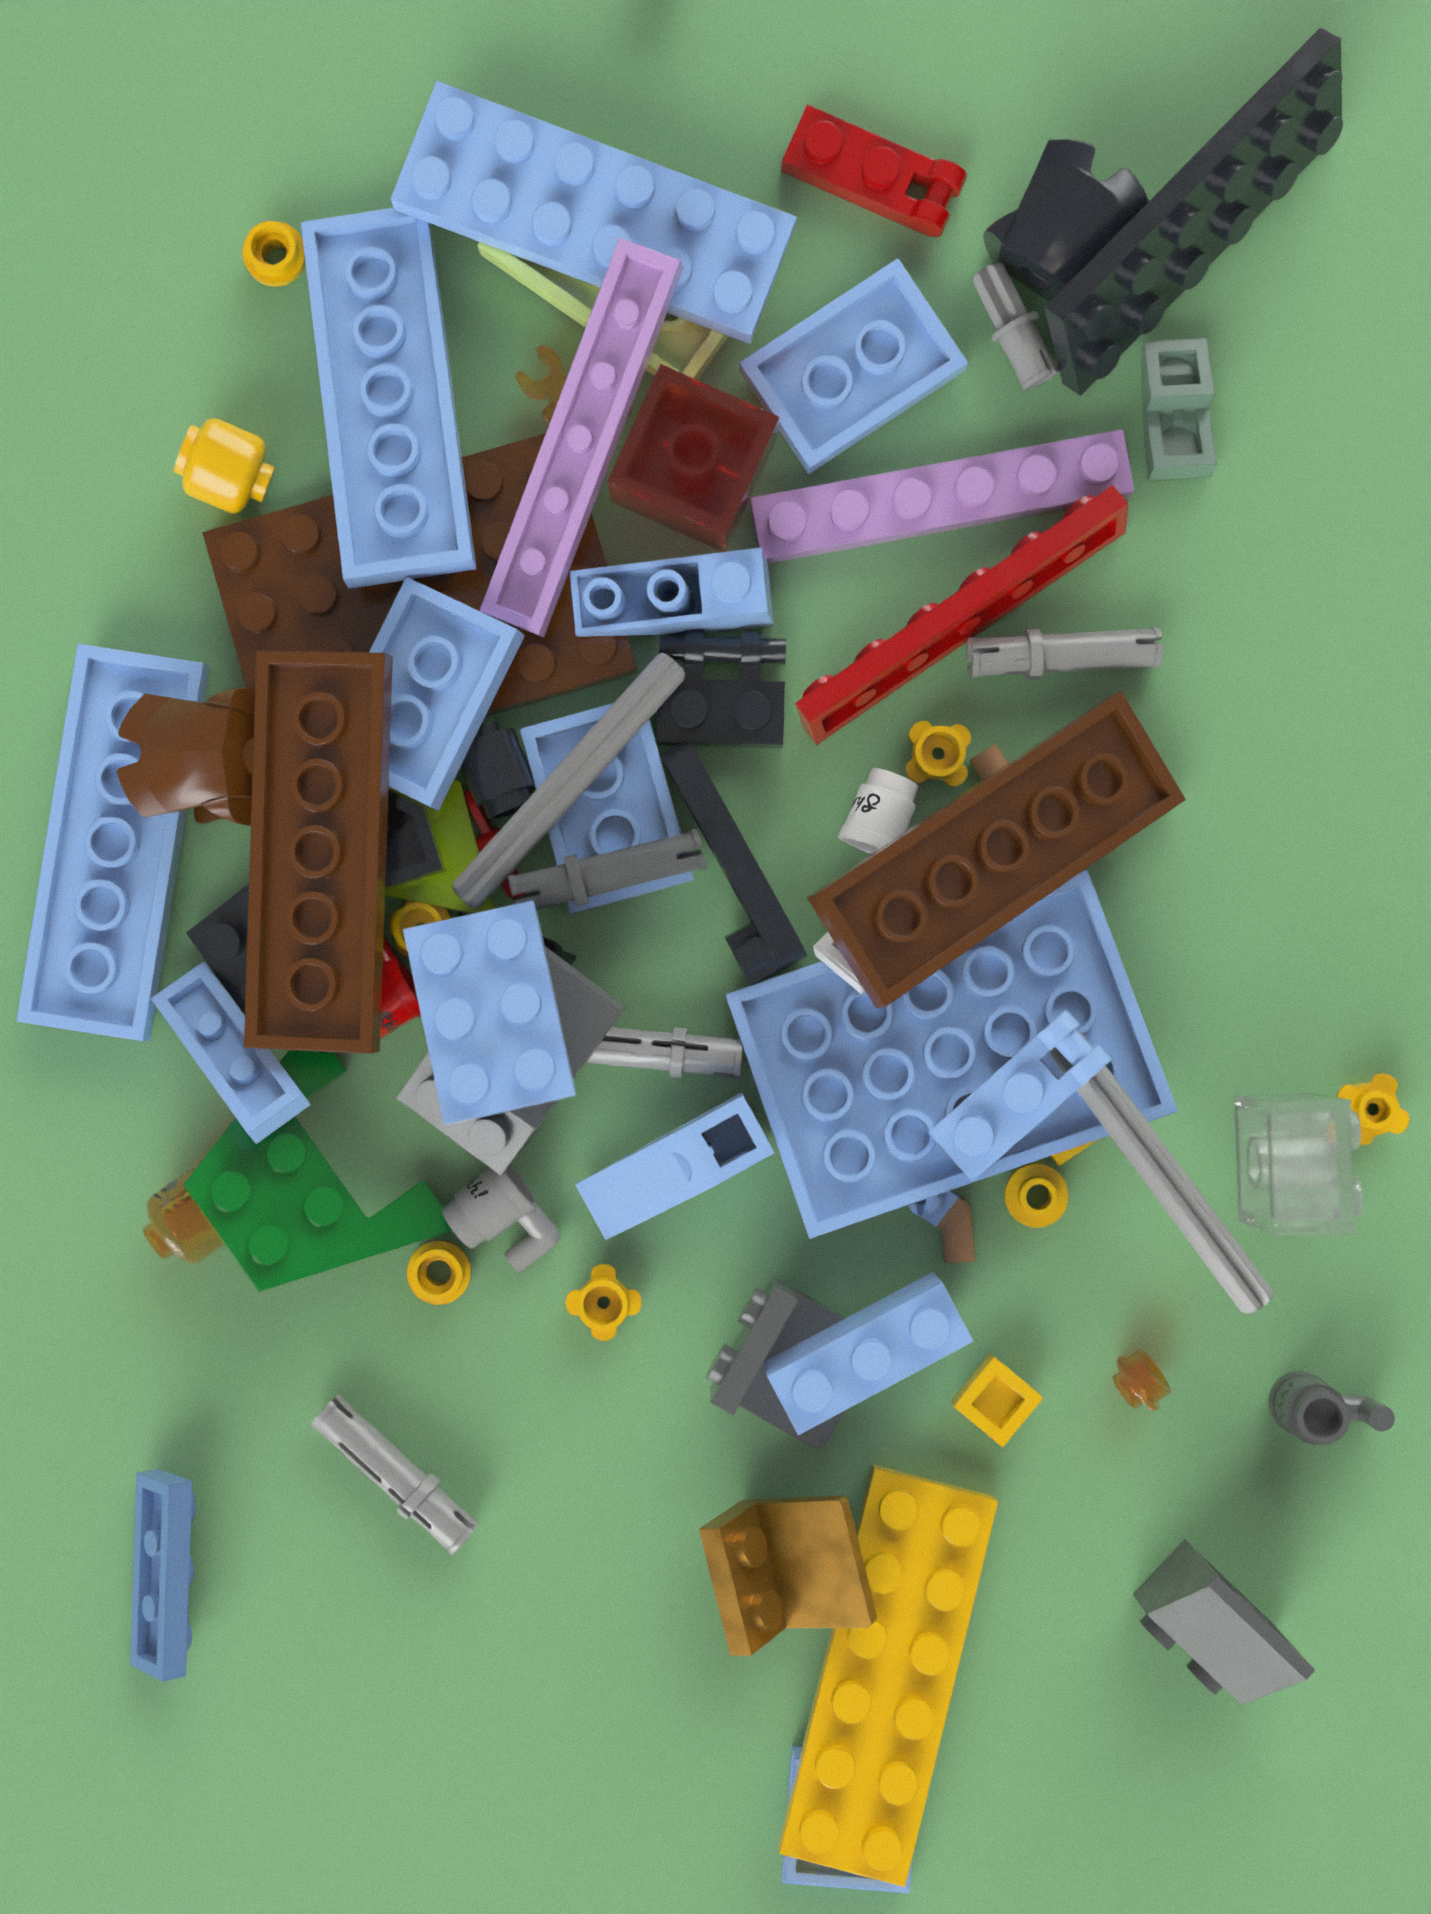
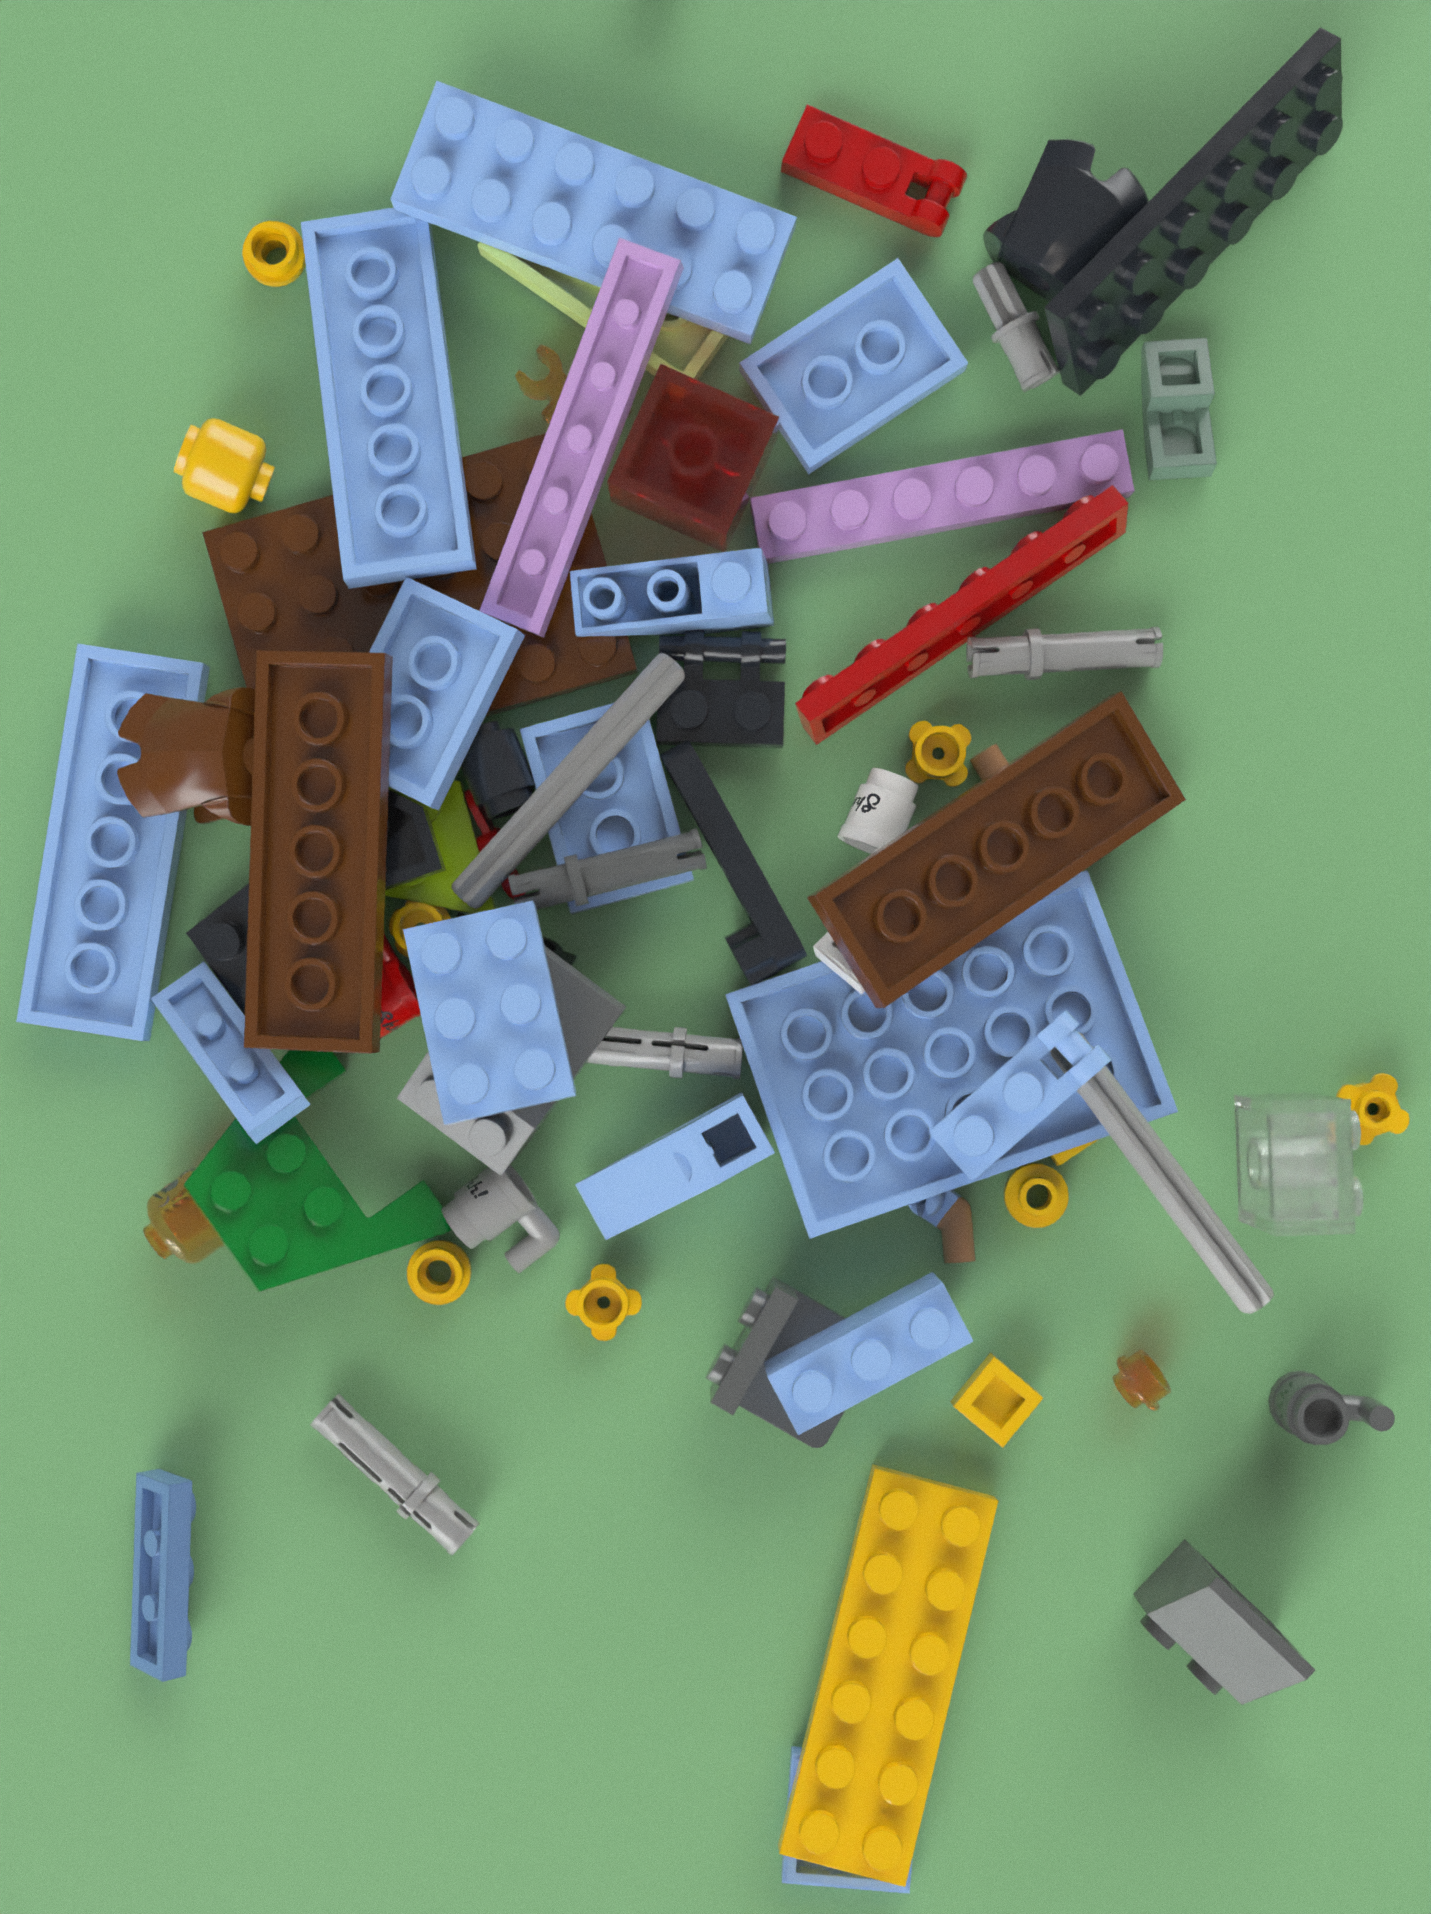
(786, 1568): pearl gold bracket -> none

